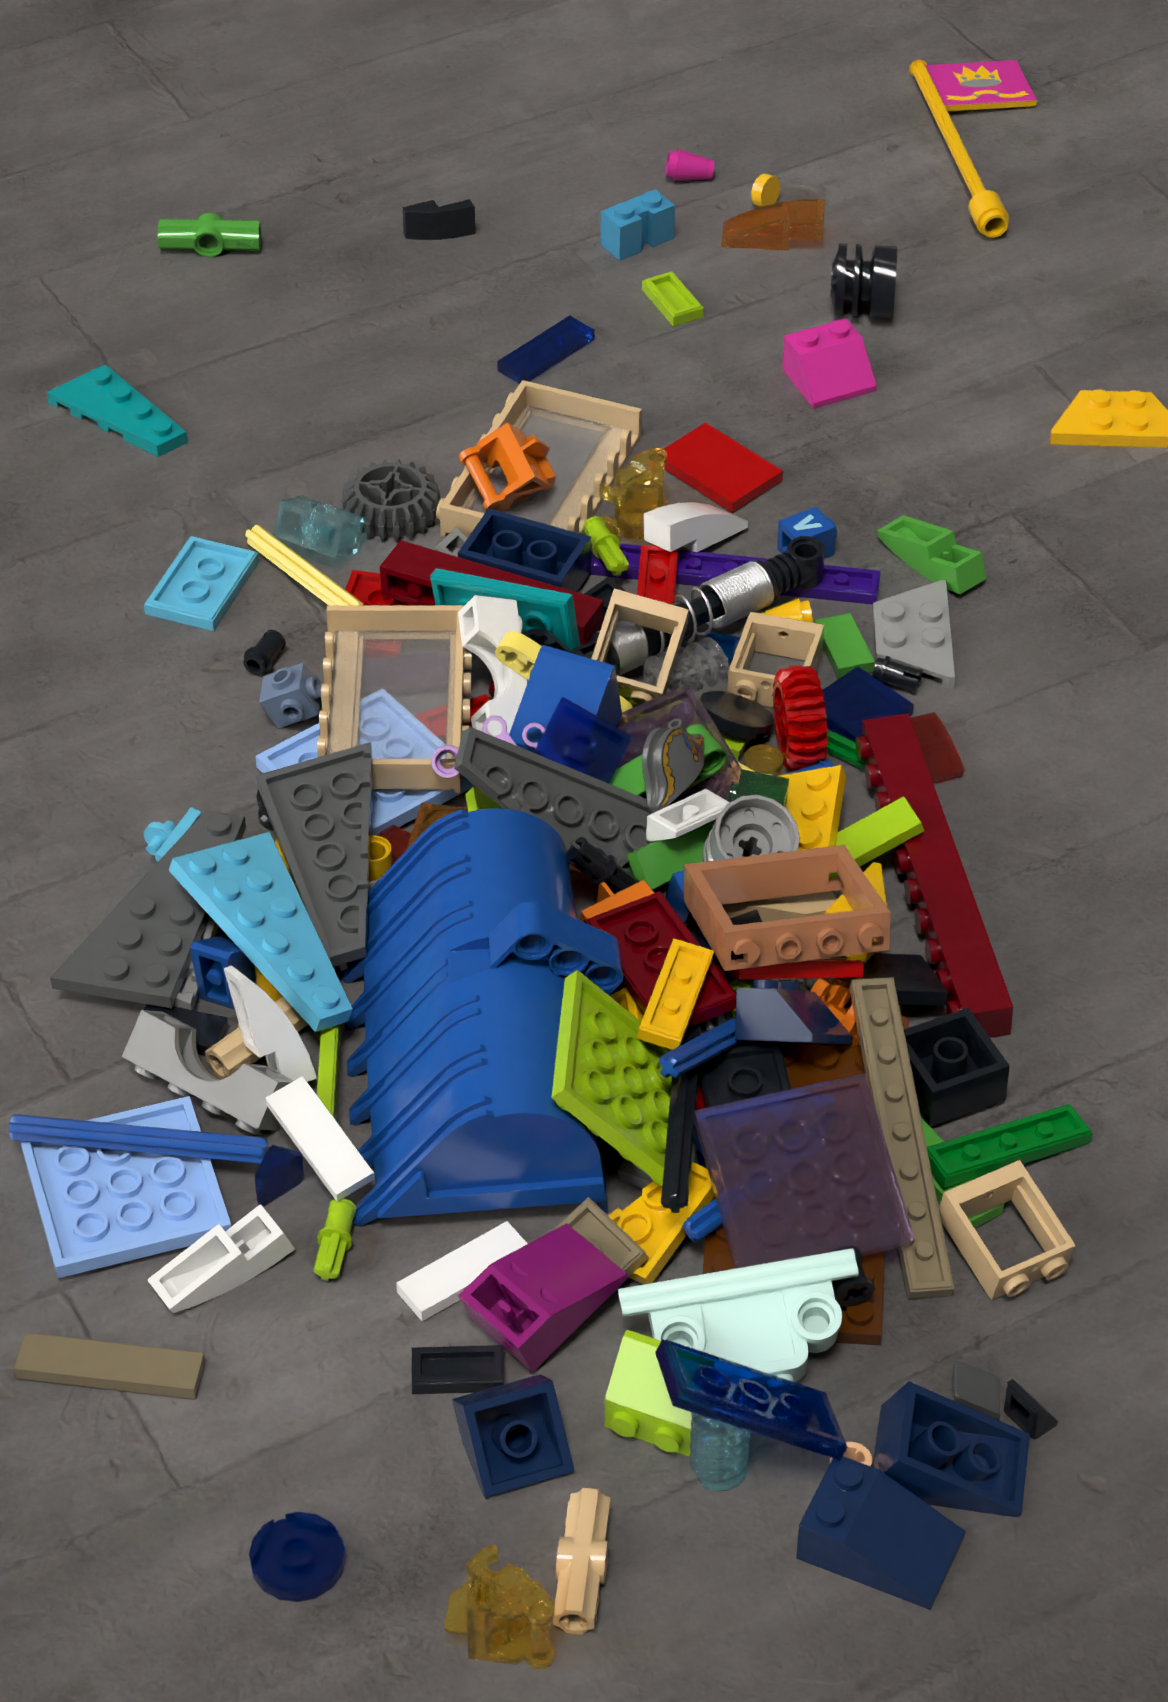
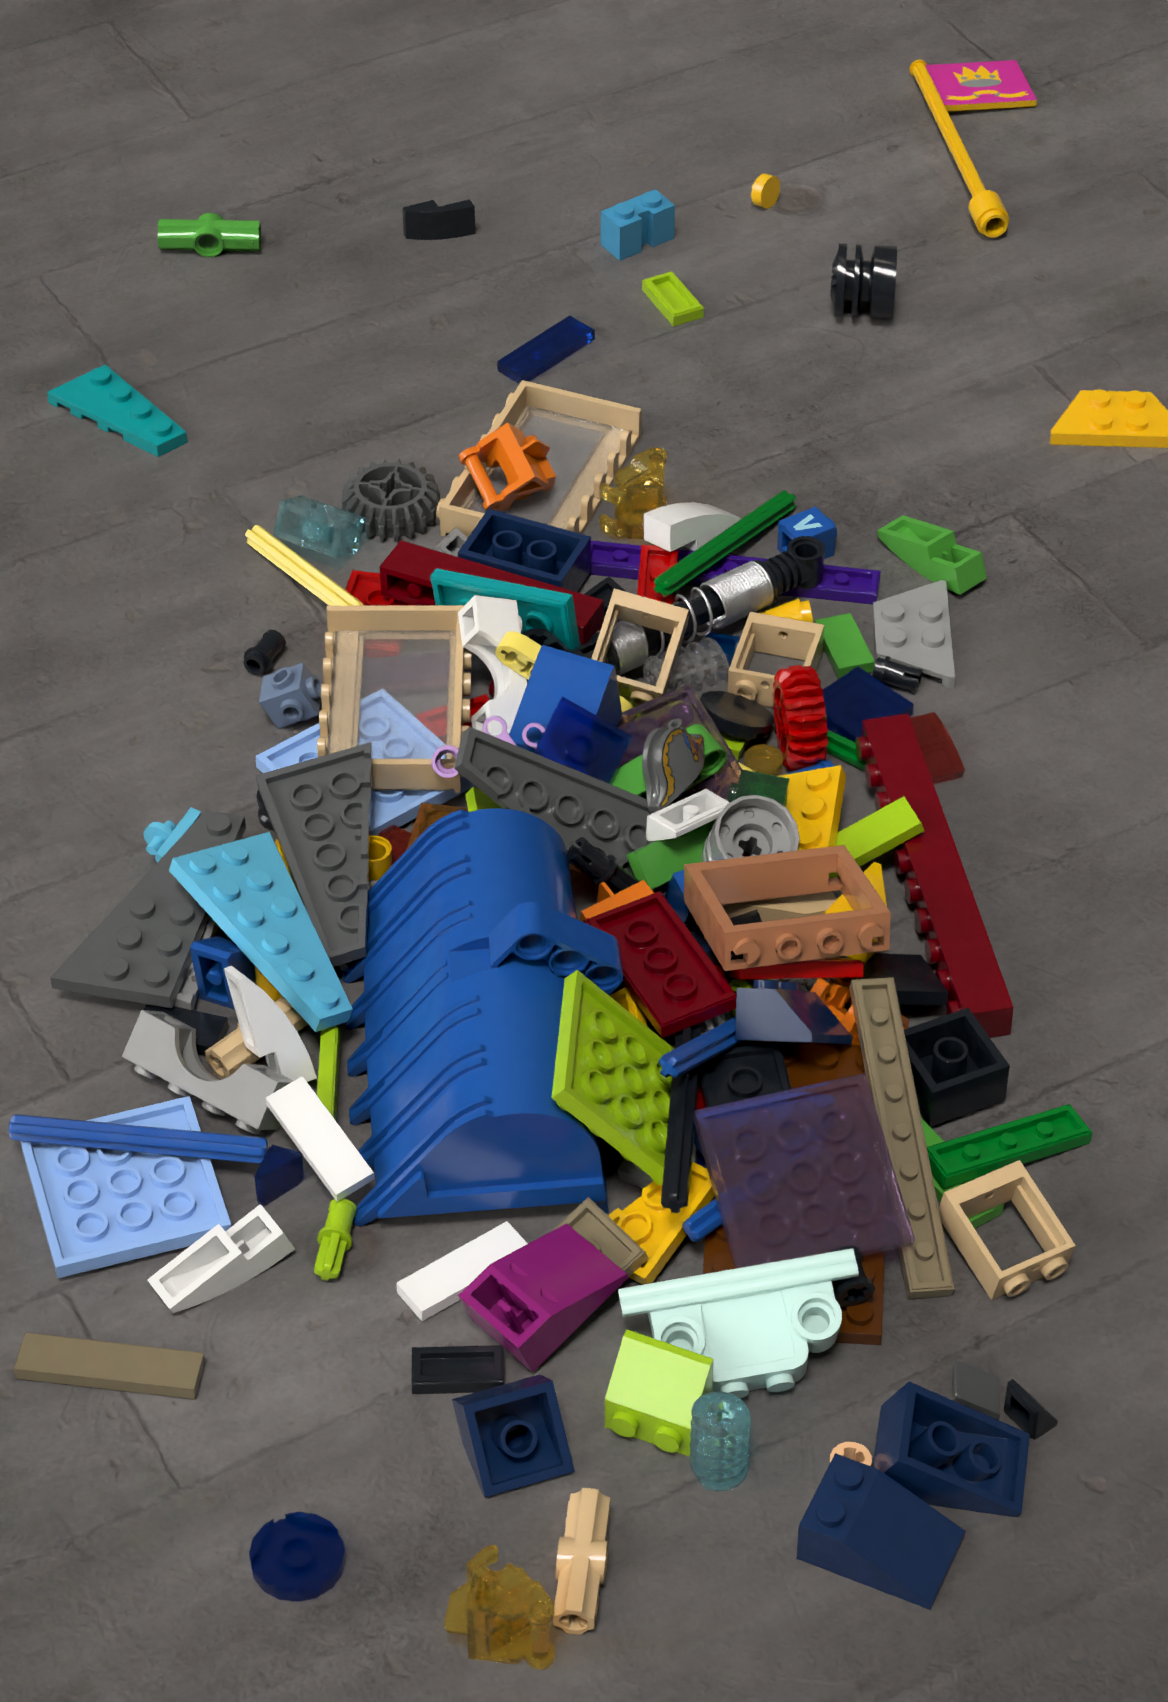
(201, 583): medium azure tile -> none
(605, 545): lime axle -> none
(675, 994): yellow tile -> none
(688, 166): dark pink cone -> none
(720, 467): red tile -> none
(724, 543): none -> green axle
(750, 1399): clear blue tile -> none
(775, 224): clear orange slope -> none
(828, 363): dark pink slope -> none

